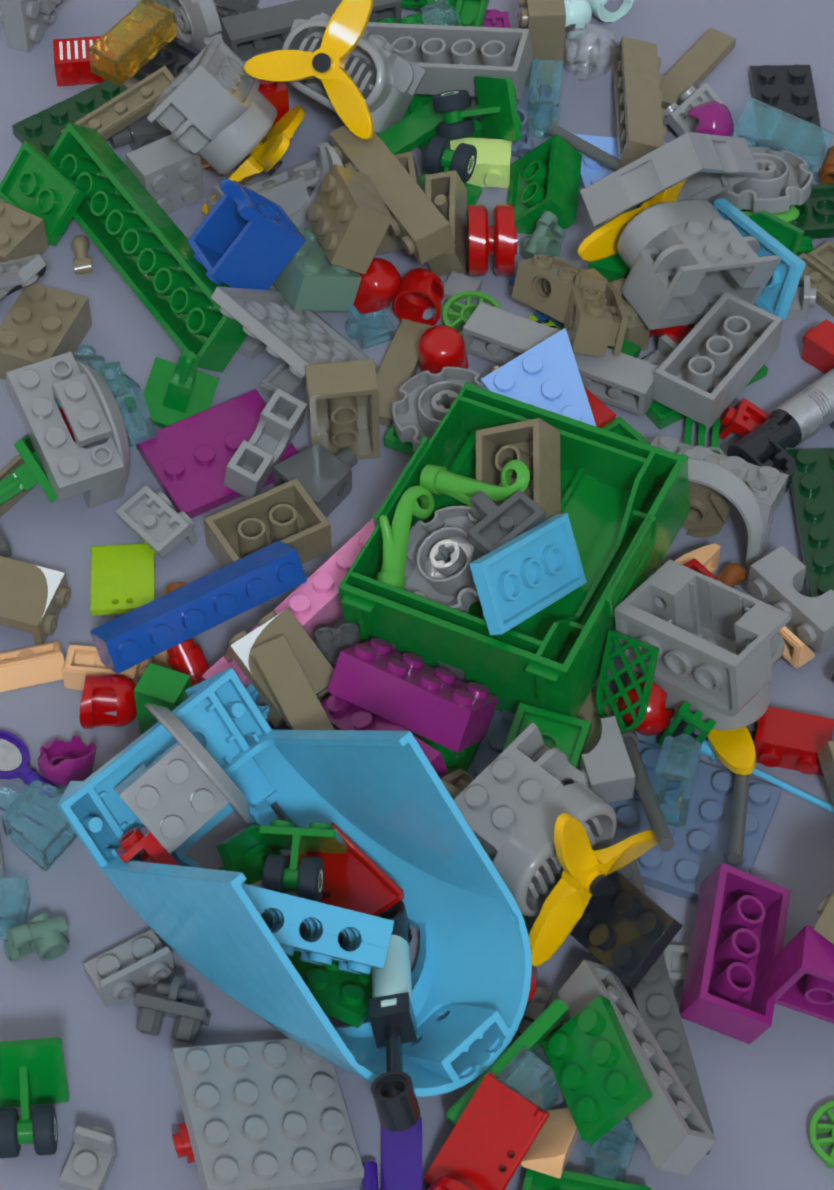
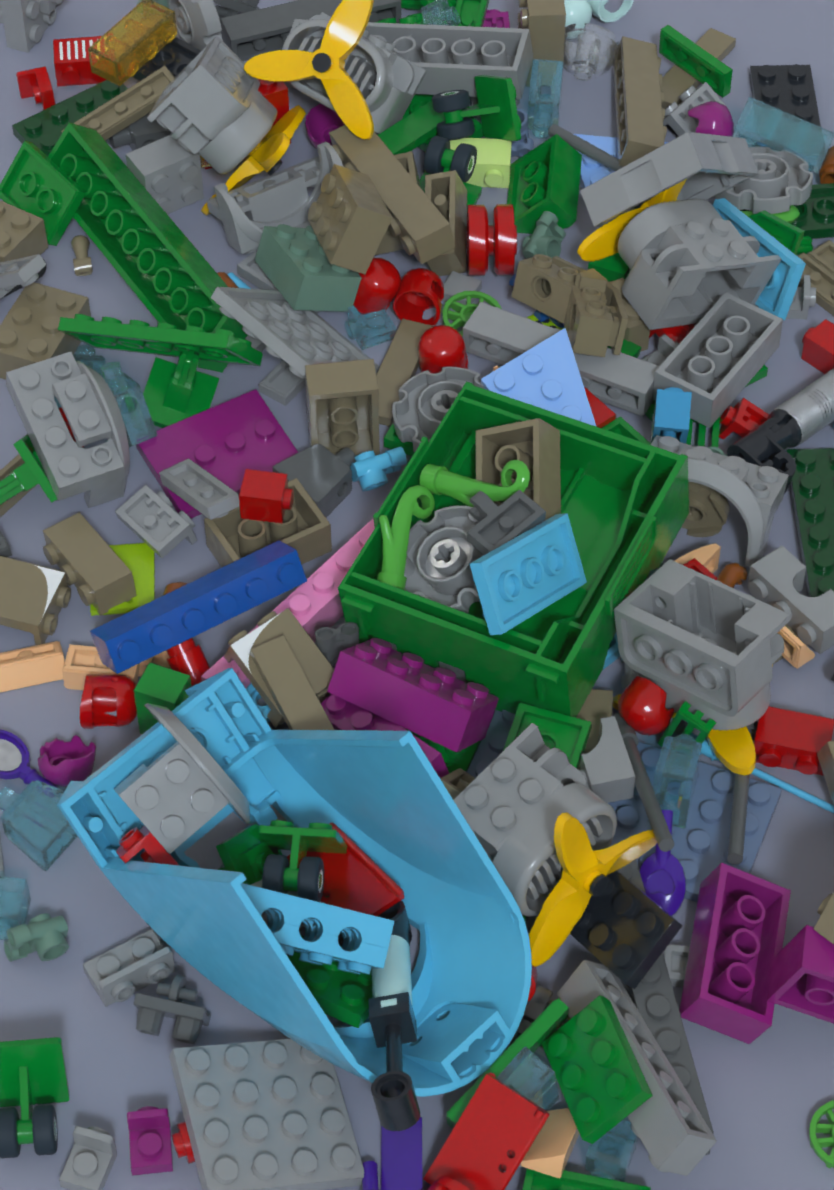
(36, 84): none -> red bracket
(89, 563): none -> dark tan brick
(150, 1141): none -> magenta bracket
(160, 340): none -> green plate
(200, 489): none -> light grey plate
(245, 239): blue container -> none
(265, 496): none -> red brick
(274, 433): light grey arch -> none
(320, 122): none -> magenta hair
(372, 469): none -> medium azure plate
(649, 672): green window -> none
(664, 876): none -> dark purple piece
(671, 414): none -> dark azure brick
(695, 60): none -> green tile

